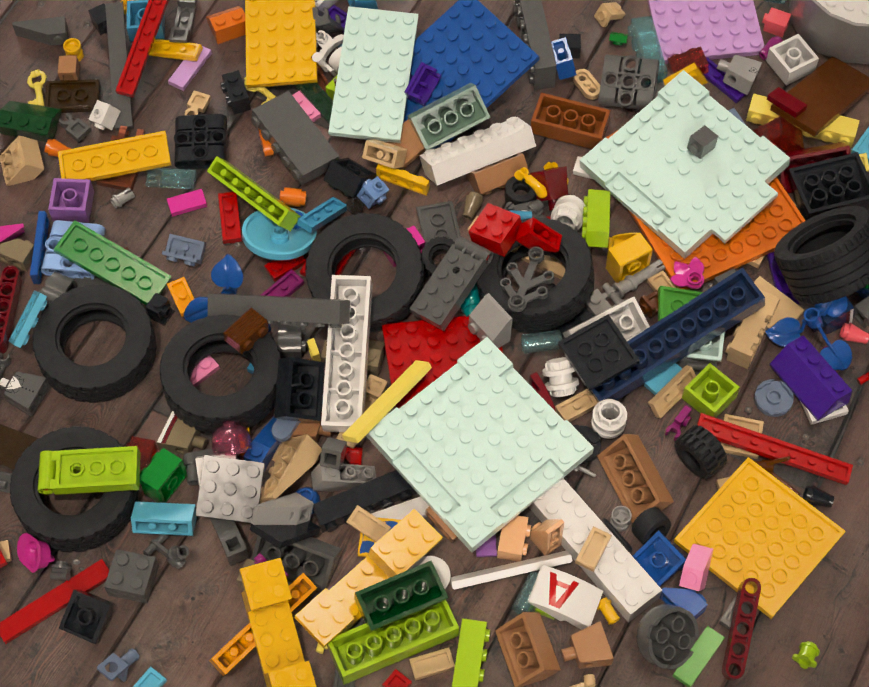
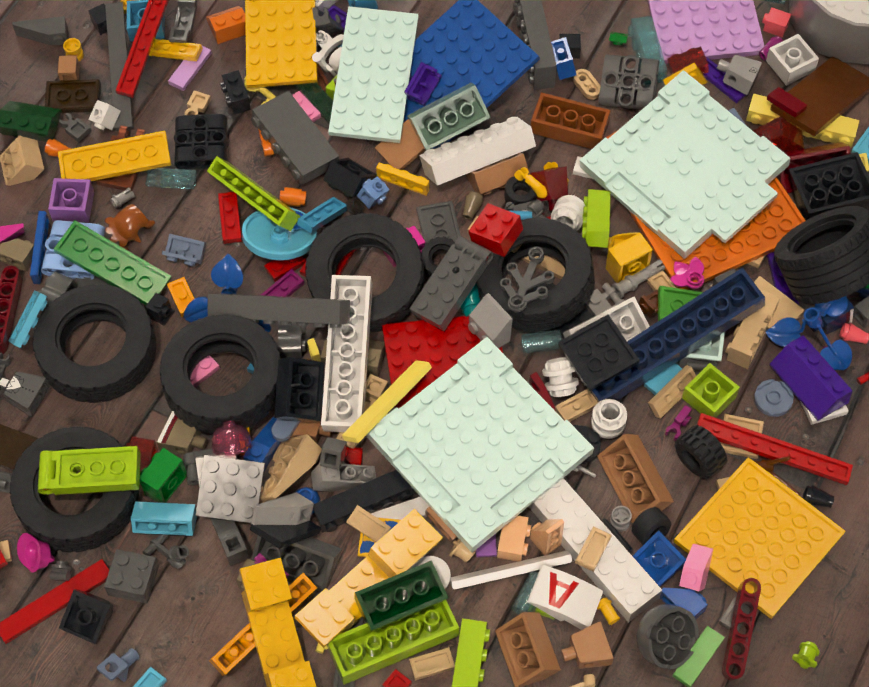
(37, 86): light yellow piece -> none
(126, 225): none -> dark orange piece
(186, 202): dark pink tile -> none
(246, 331): reddish brown brick -> none
(384, 153): tan brick -> none
(461, 551): none -> tan piece
(537, 234): red slope -> none
(609, 12): tan bracket -> none
(702, 142): dark grey brick -> none

